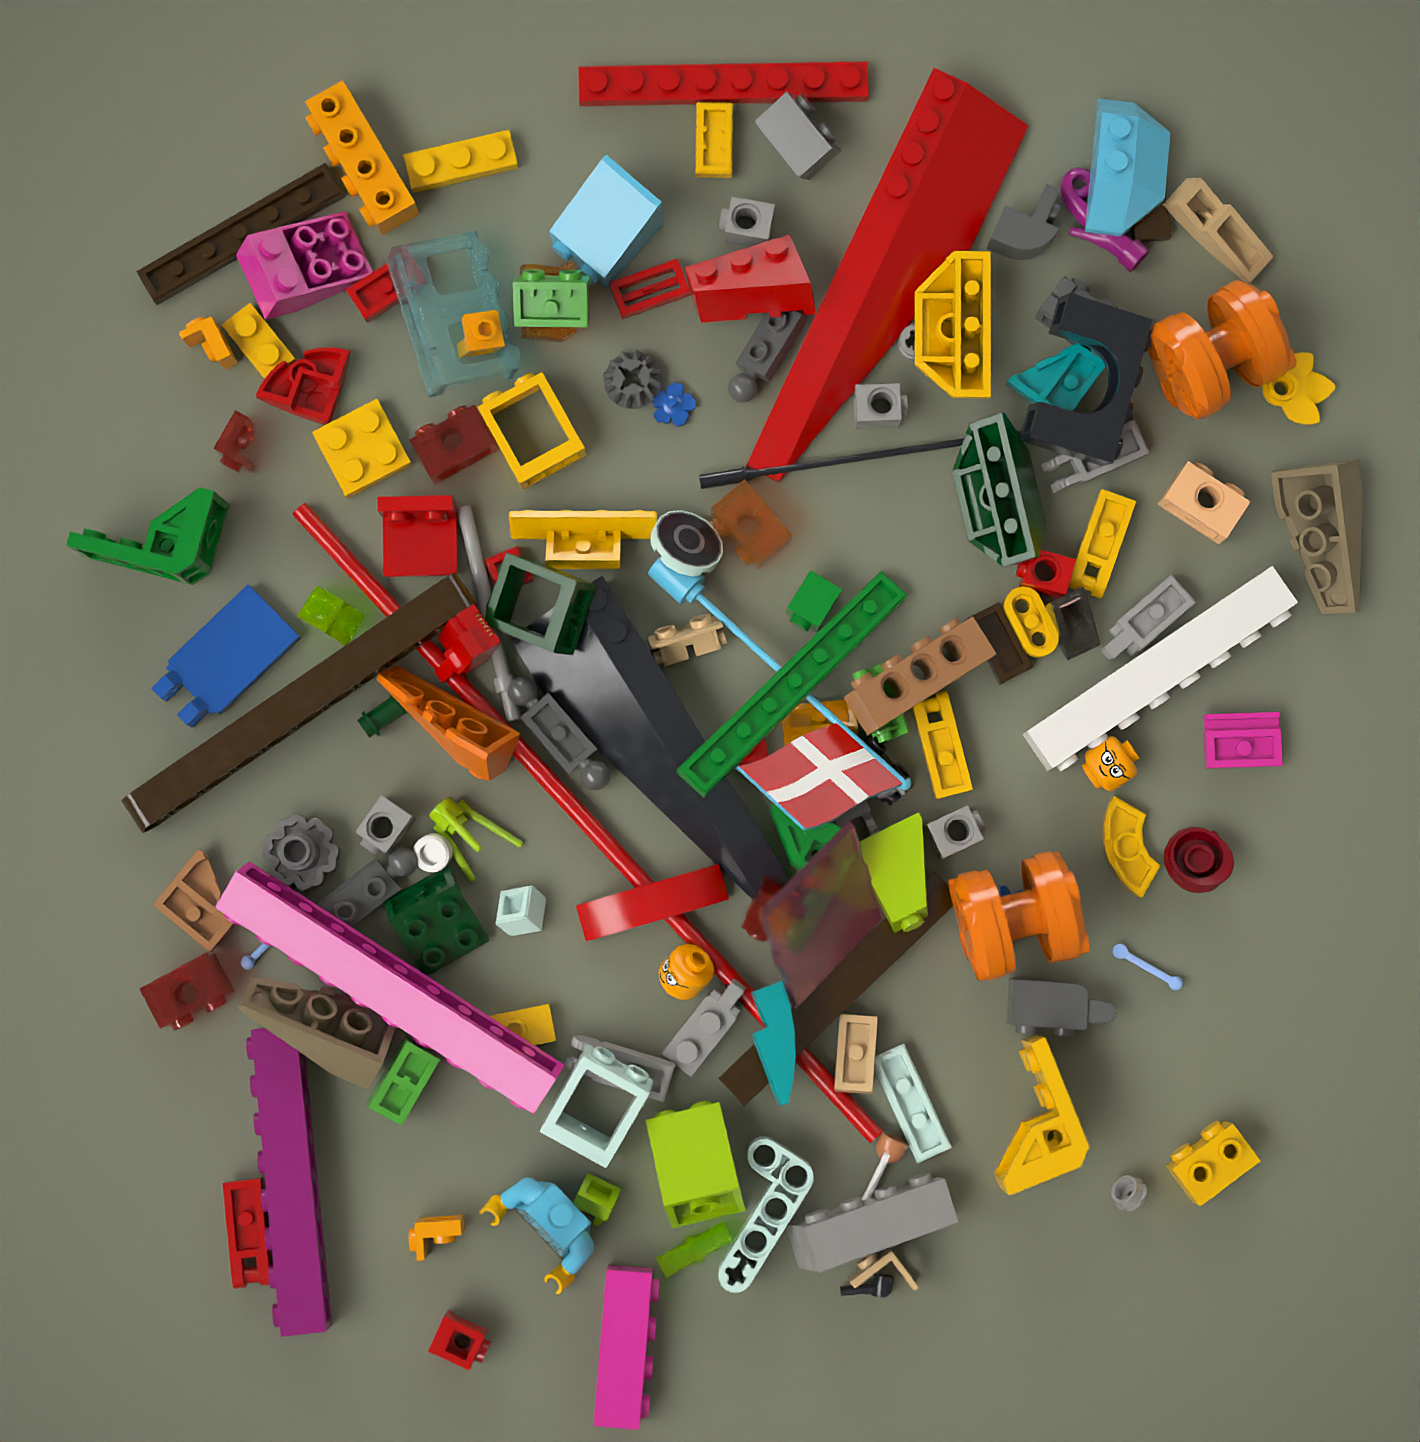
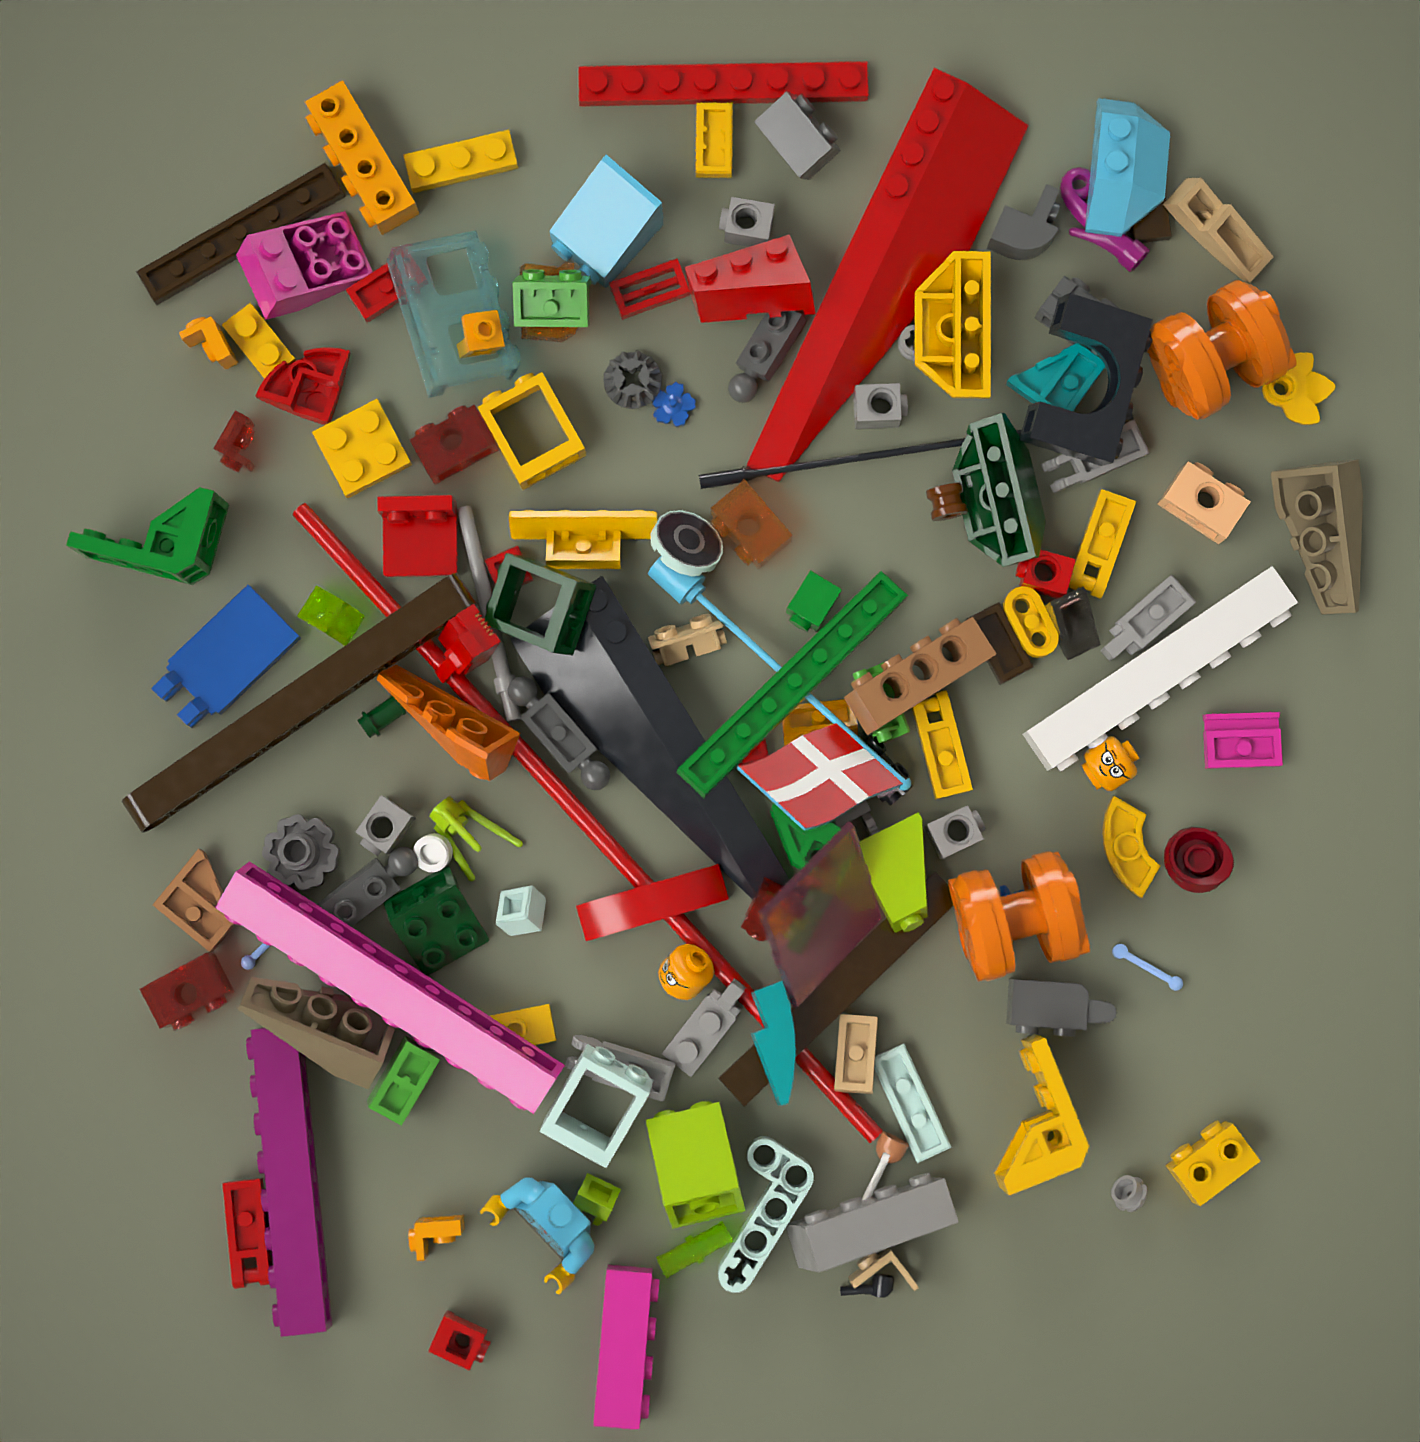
(947, 501): none -> reddish brown wheel

